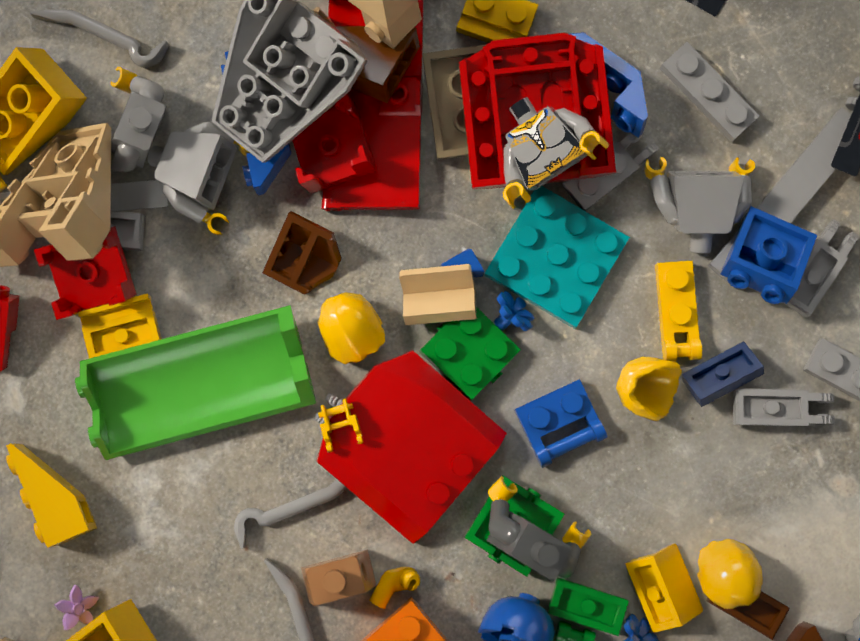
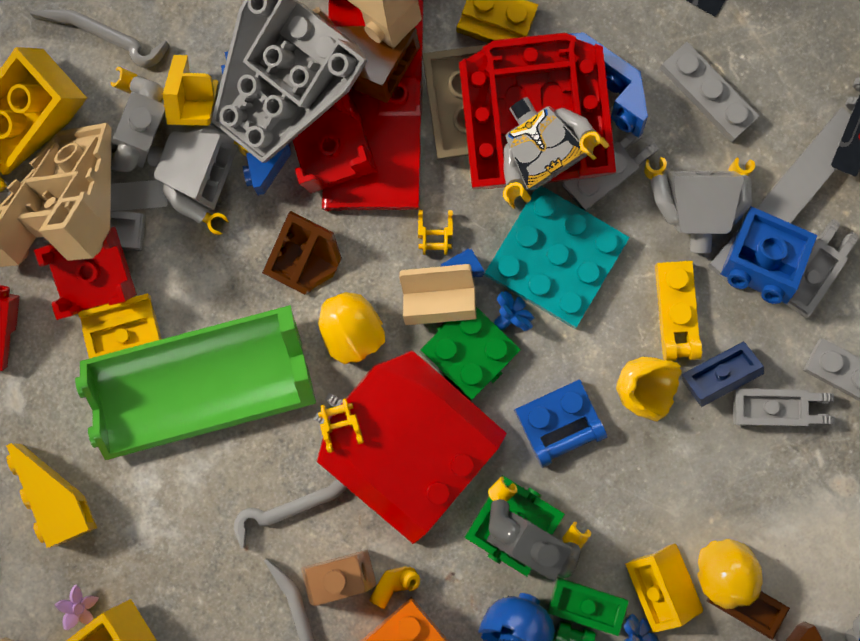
(187, 95): none -> yellow panel
(447, 232): none -> yellow piece

